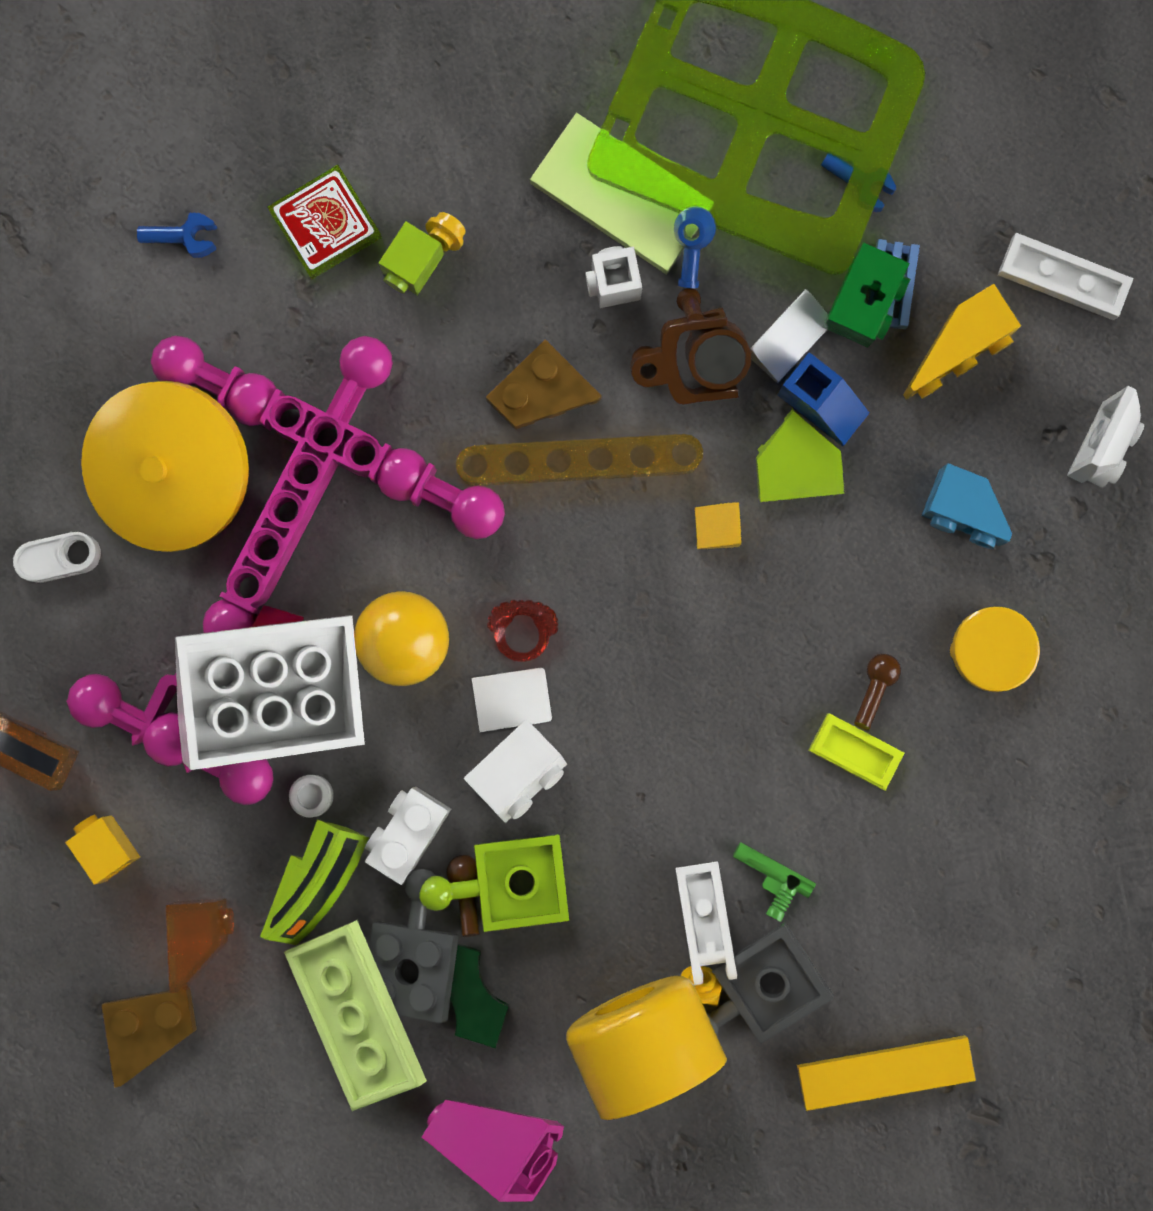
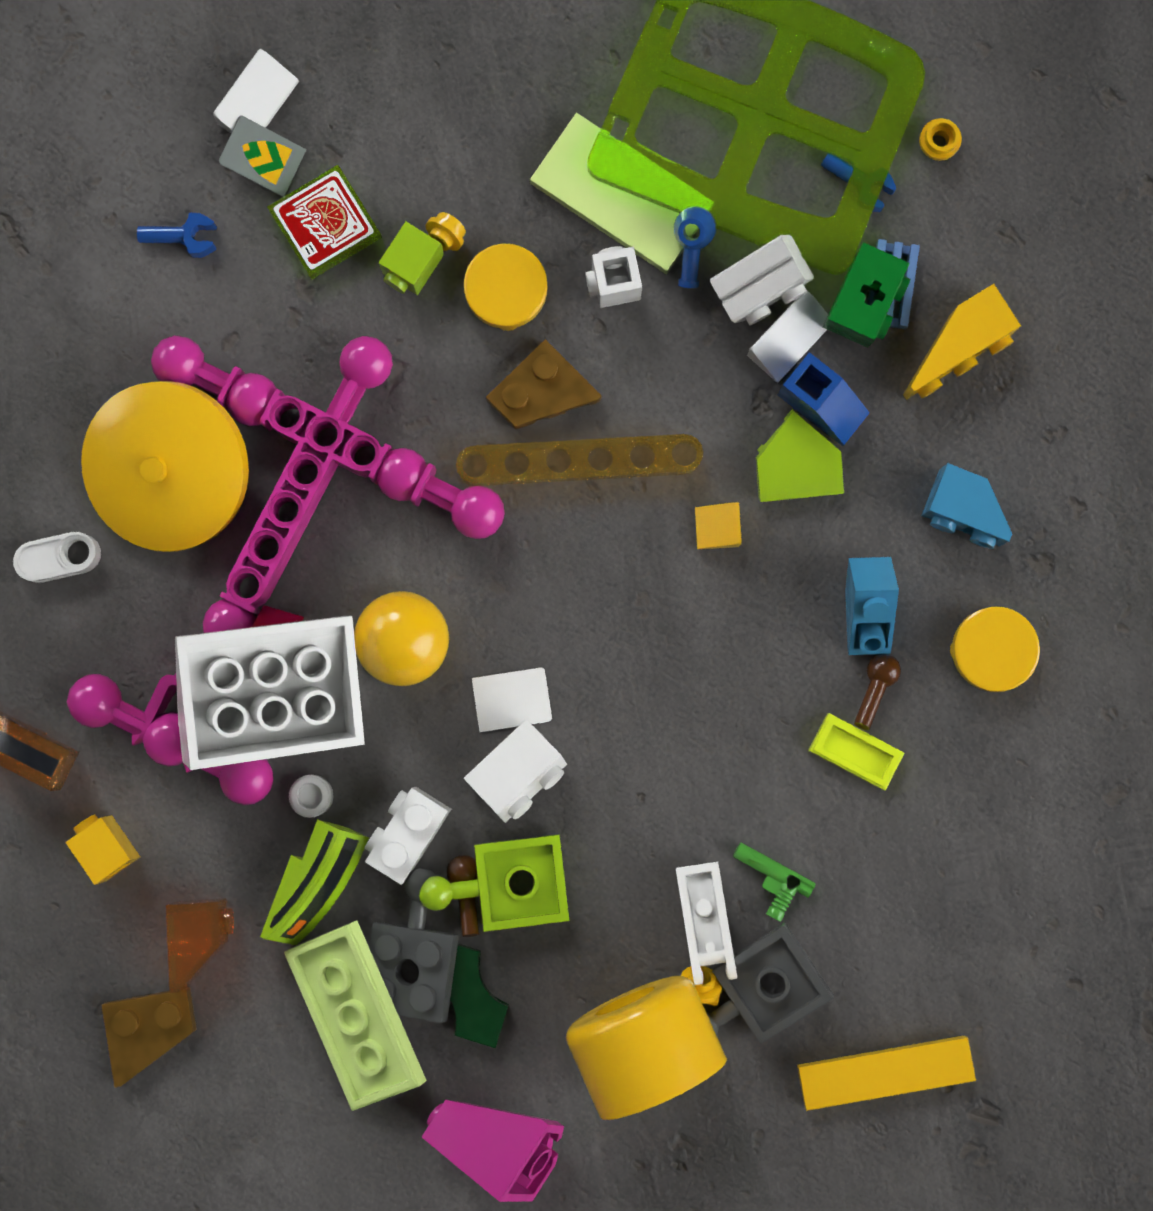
(256, 92): none -> white slope
(262, 155): none -> light grey sticker
(505, 286): none -> yellow tile
(542, 616): clear red piece -> none
(714, 352): reddish brown piece -> none
(762, 279): none -> white brick
(870, 605): none -> dark azure slope
(946, 129): none -> yellow plate
(1065, 276): white plate -> none
(1108, 439): white slope -> none

